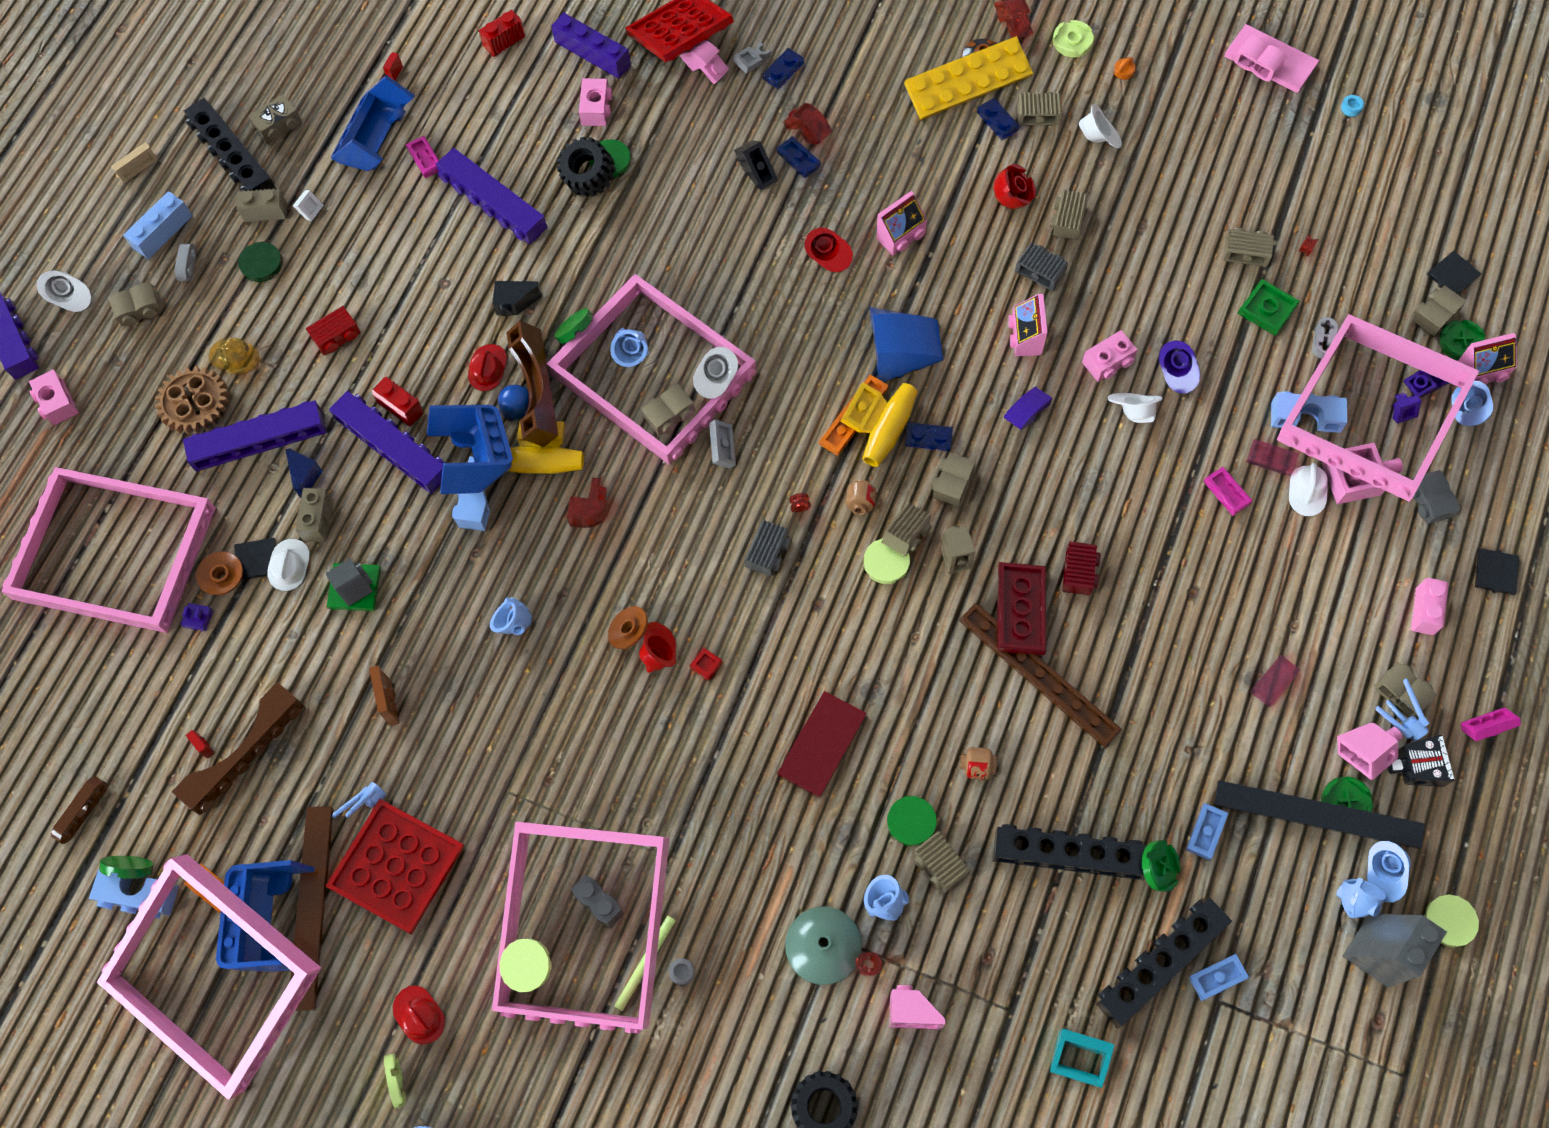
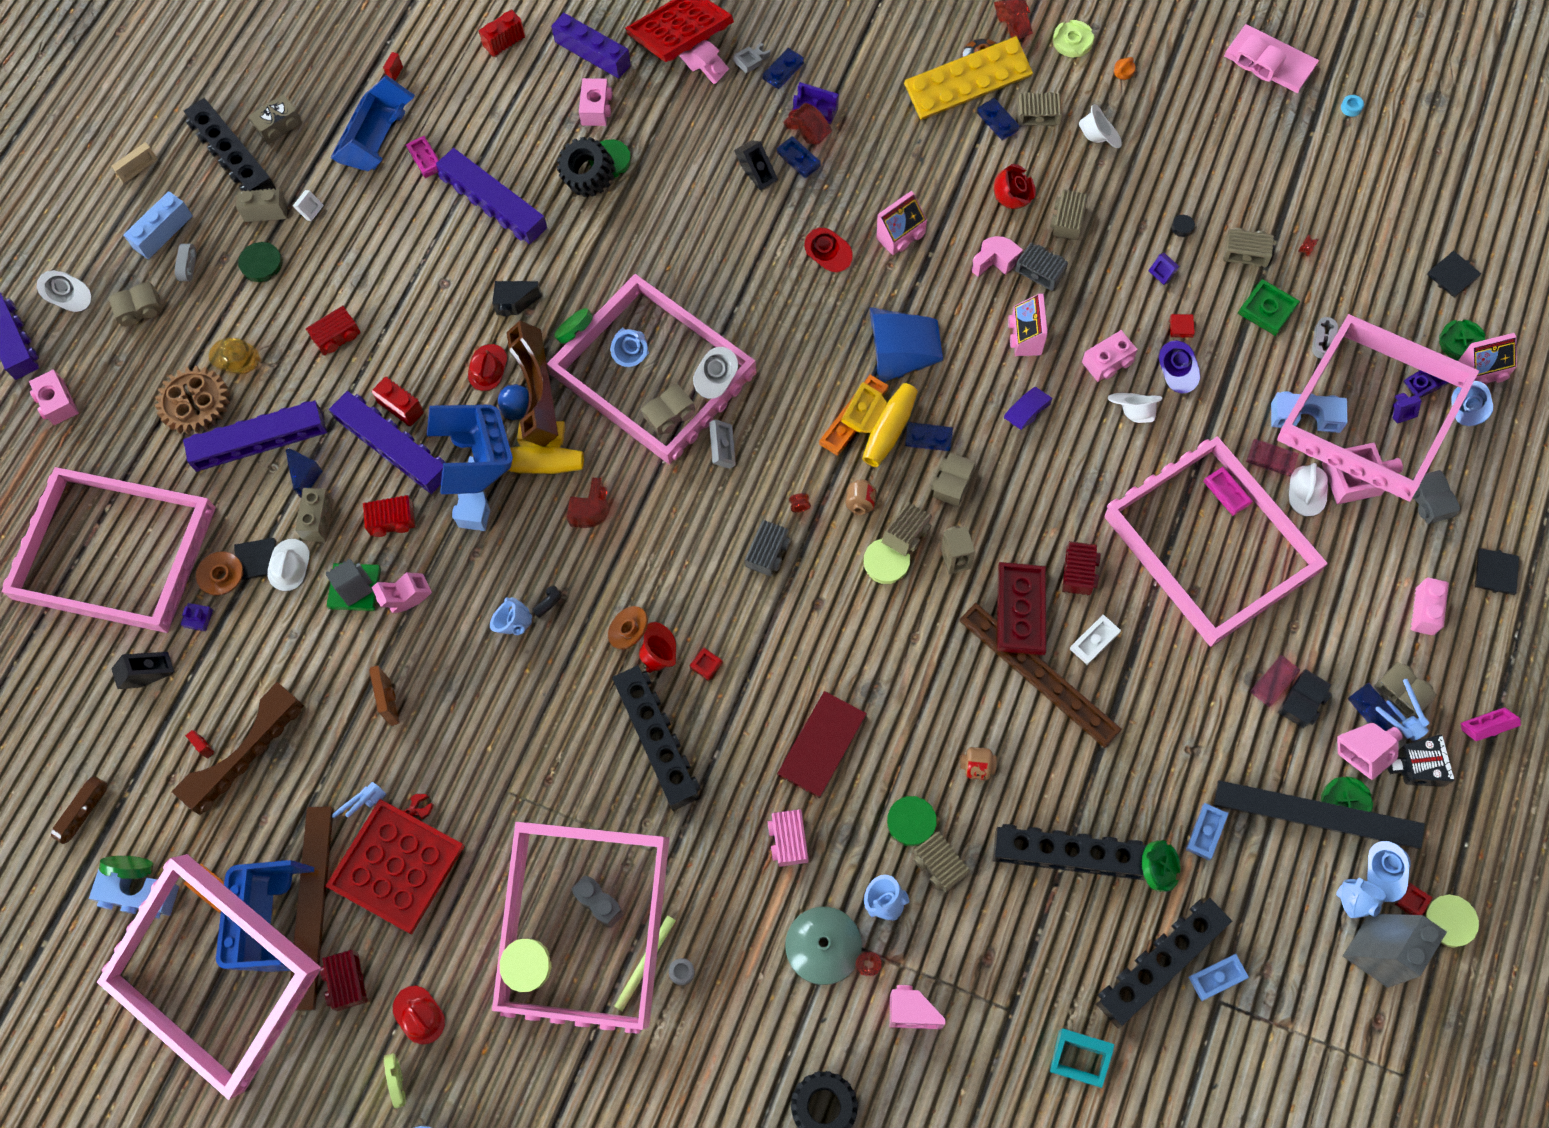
(141, 669): none -> black slope
(343, 980): none -> dark red brick
(389, 516): none -> red brick
(404, 593): none -> bright pink brick
(413, 810): none -> red bar
(546, 604): none -> black arm
(676, 794): none -> black brick
(789, 838): none -> bright pink brick
(823, 100): none -> dark purple hinge
(998, 252): none -> bright pink brick
(1095, 639): none -> white plate
(1163, 268): none -> dark purple tile
(1168, 582): none -> bright pink door
(1182, 225): none -> black tile
(1182, 325): none -> red tile
(1305, 698): none -> black brick
(1366, 701): none -> clear blue plate
(1414, 901): none -> red tile
(1439, 310): dark tan brick -> none

